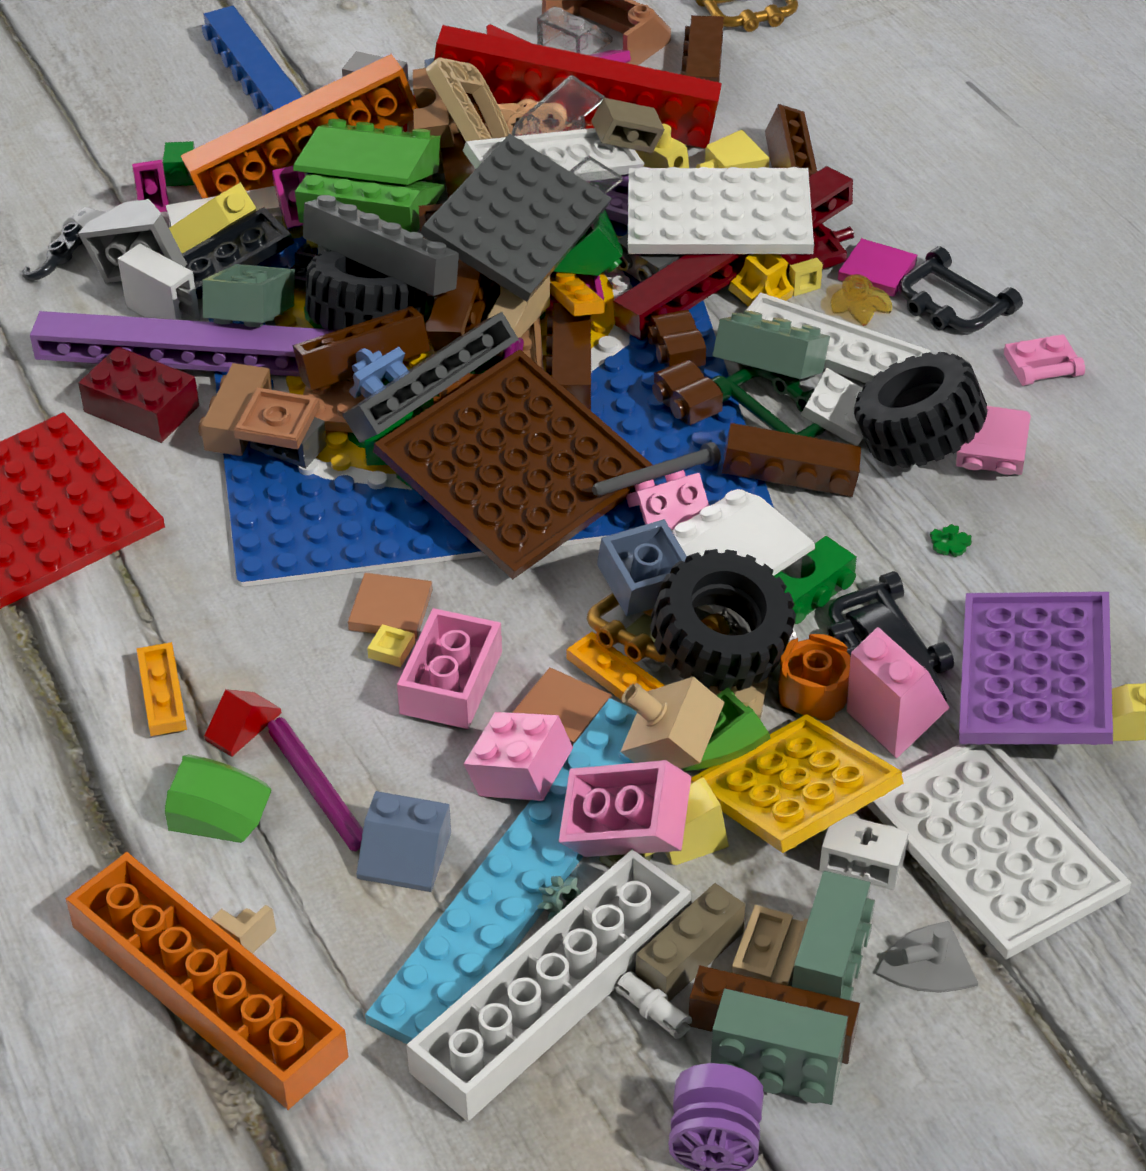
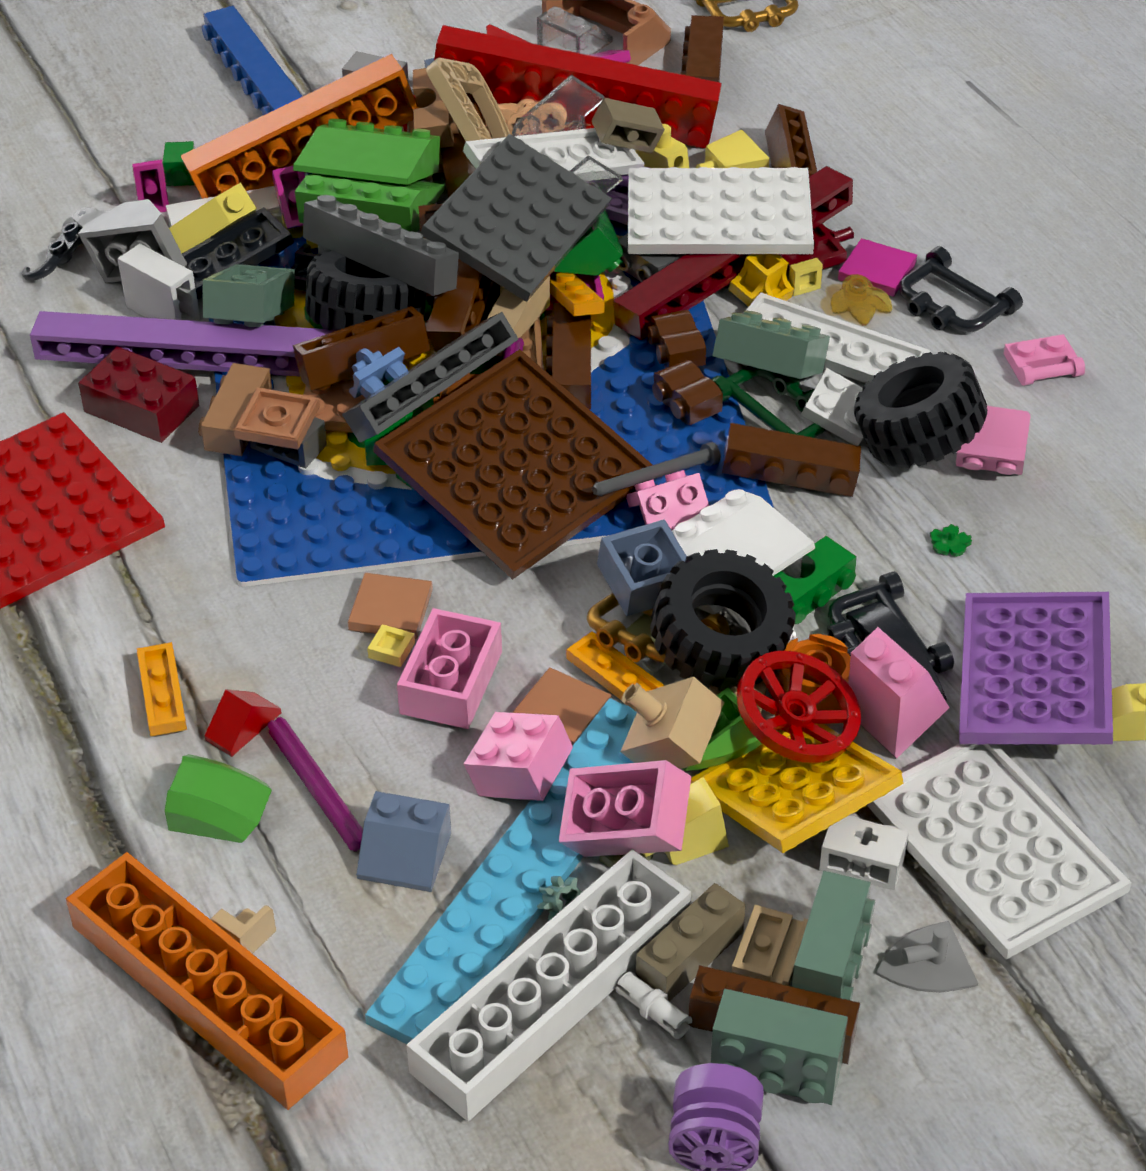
(797, 711): none -> red wheel

